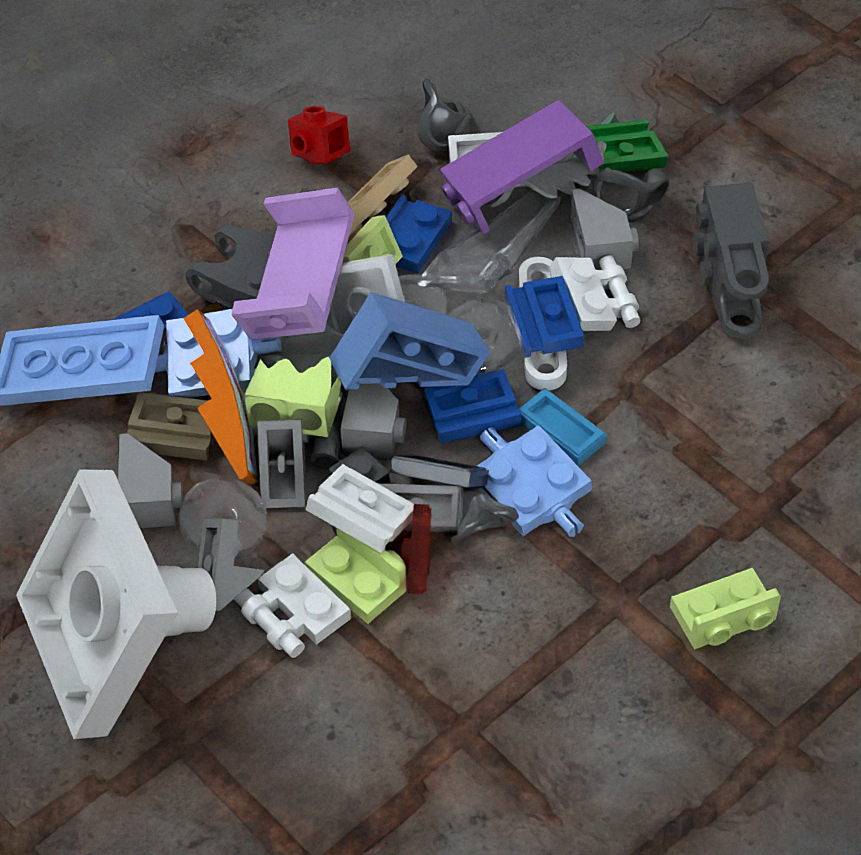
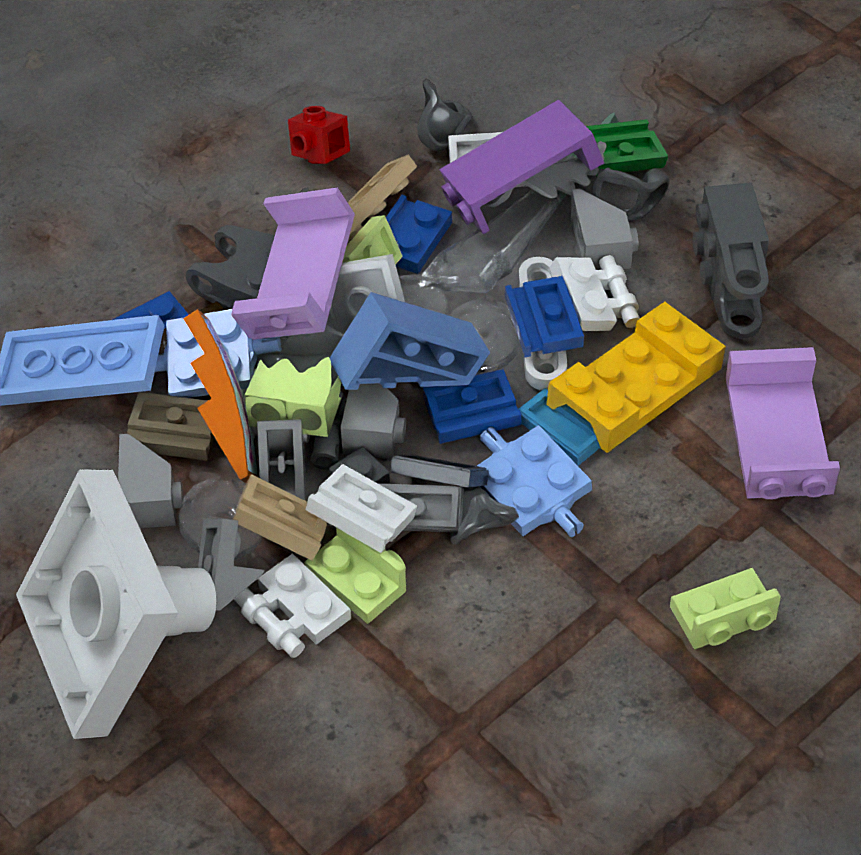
(279, 517): none -> tan plate
(417, 549): clear red plate -> none
(639, 375): none -> yellow piece
(778, 424): none -> lavender panel

